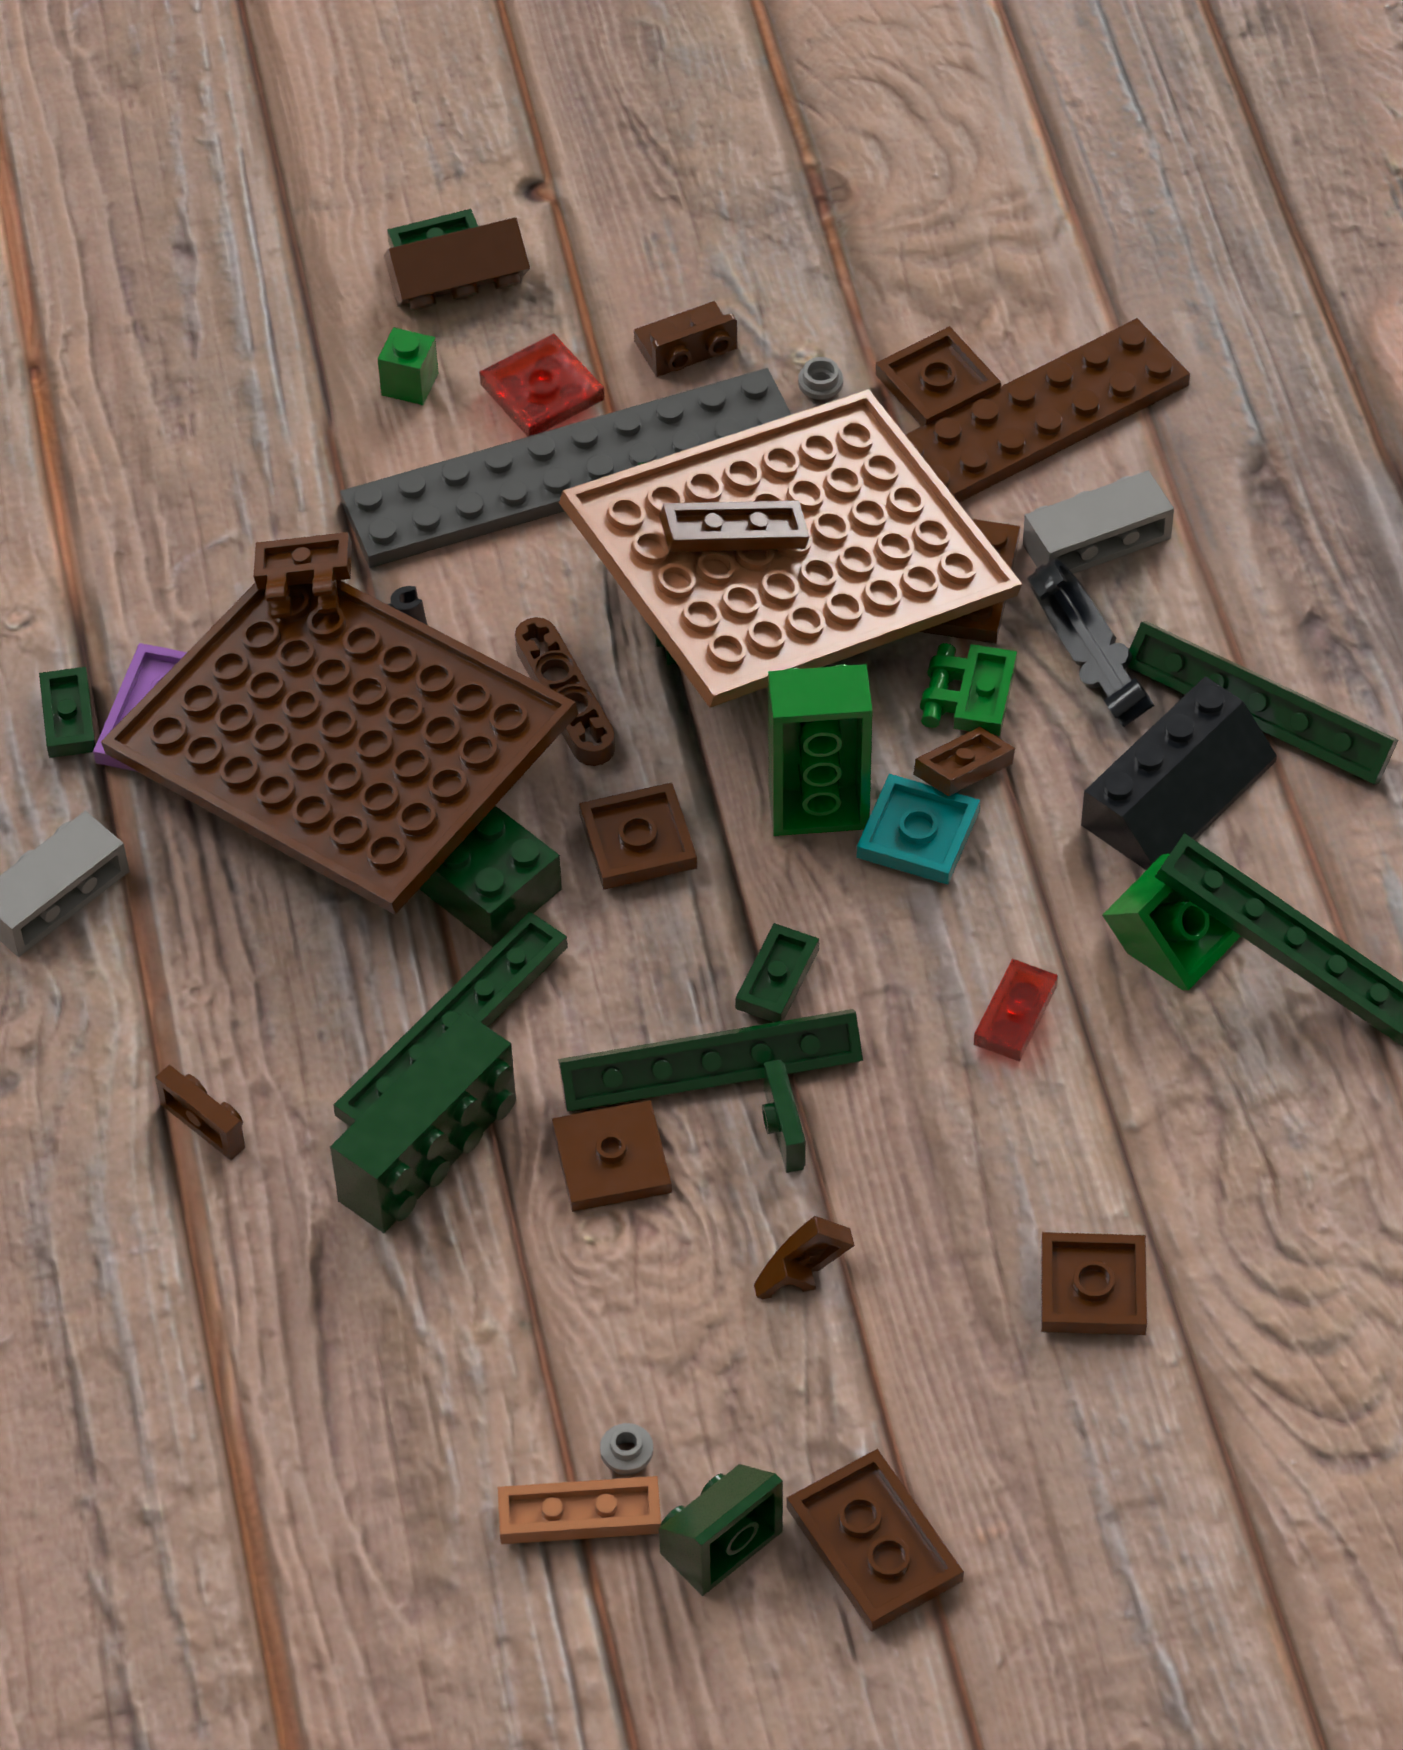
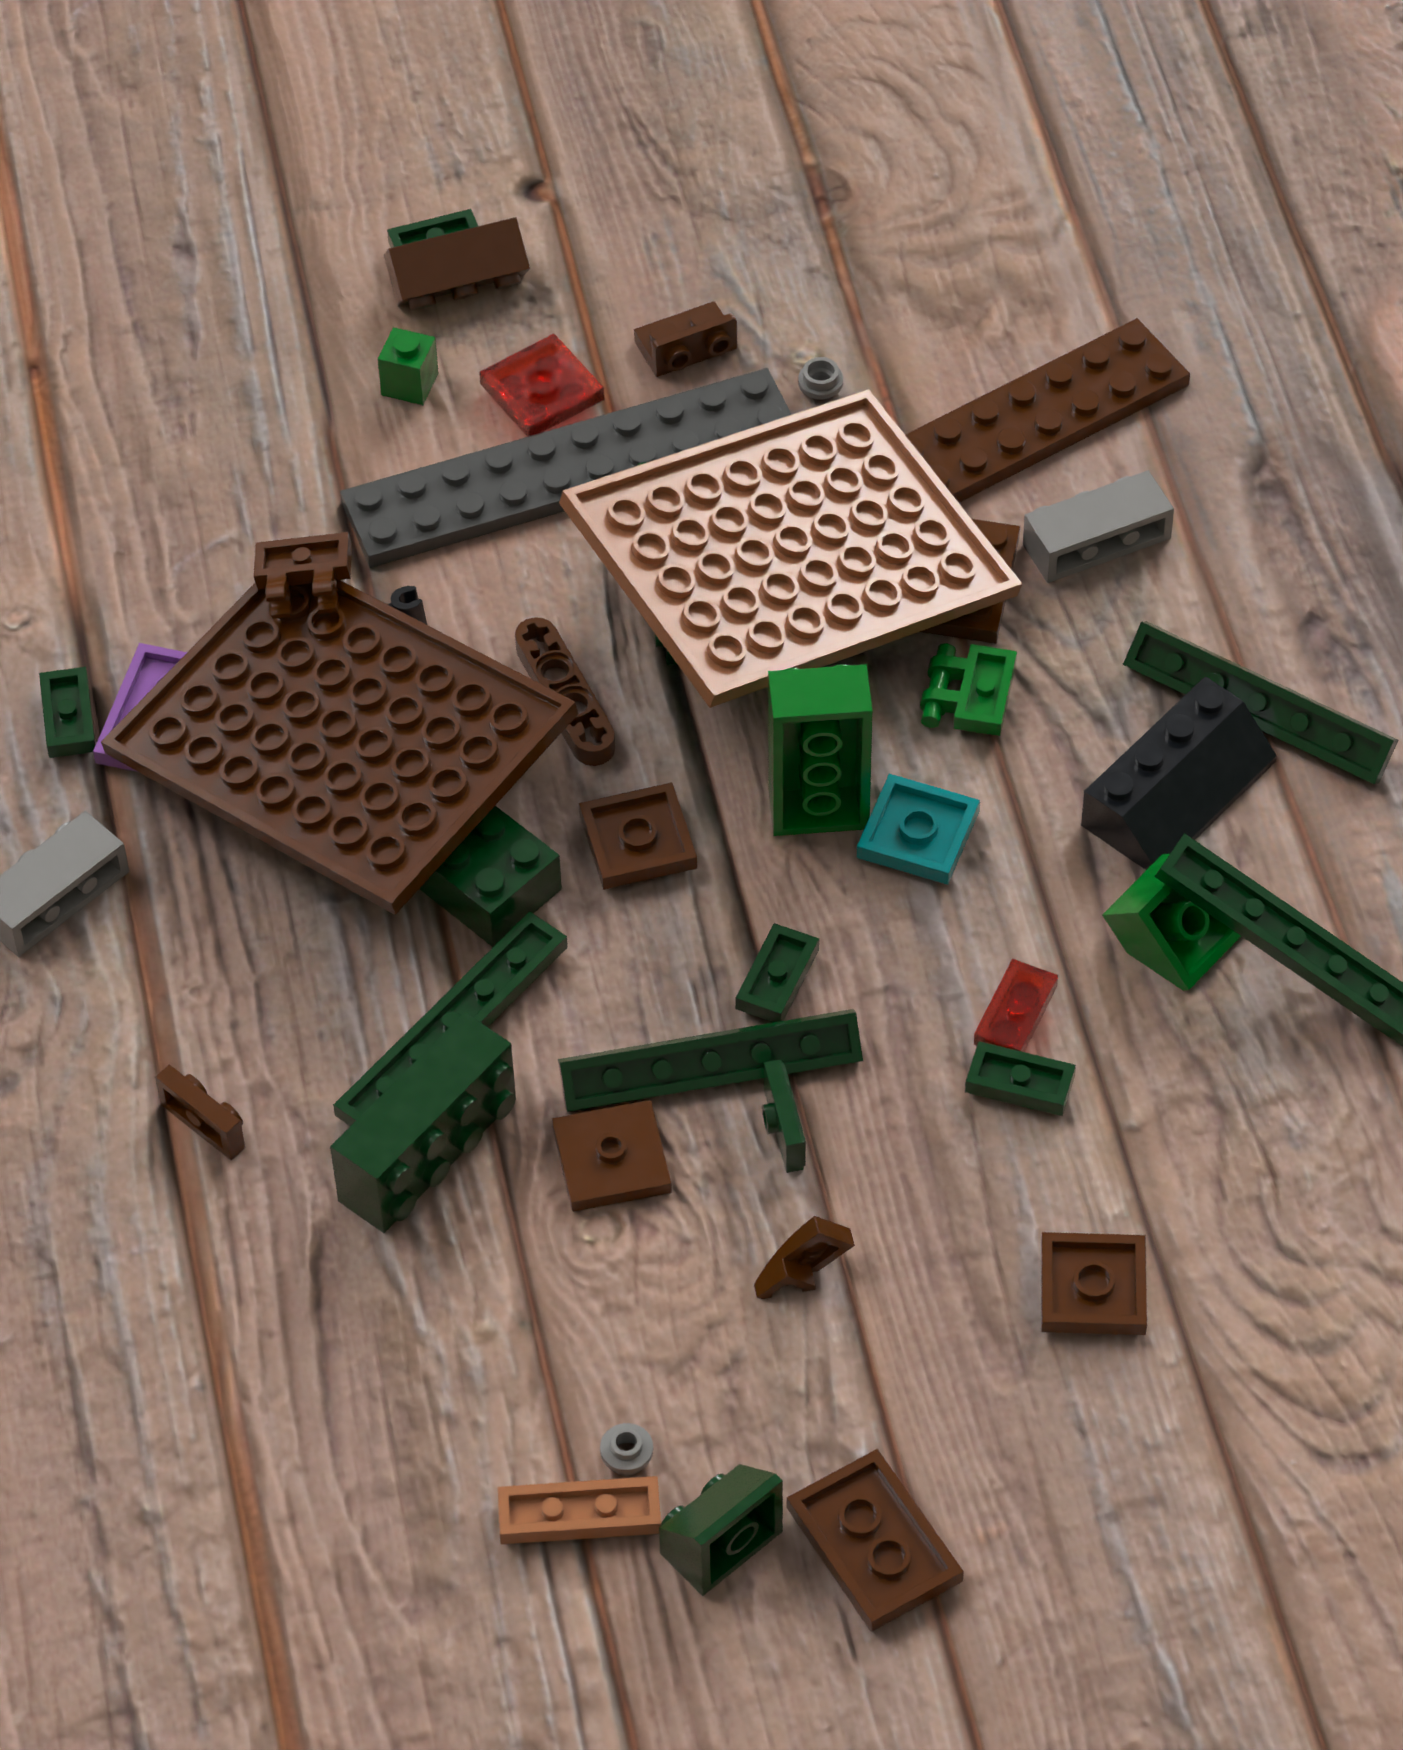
(734, 526): plate -> none
(936, 376): reddish brown plate -> none
(964, 761): reddish brown plate -> none
(1020, 1078): none -> dark green plate
(1089, 640): black piece -> none

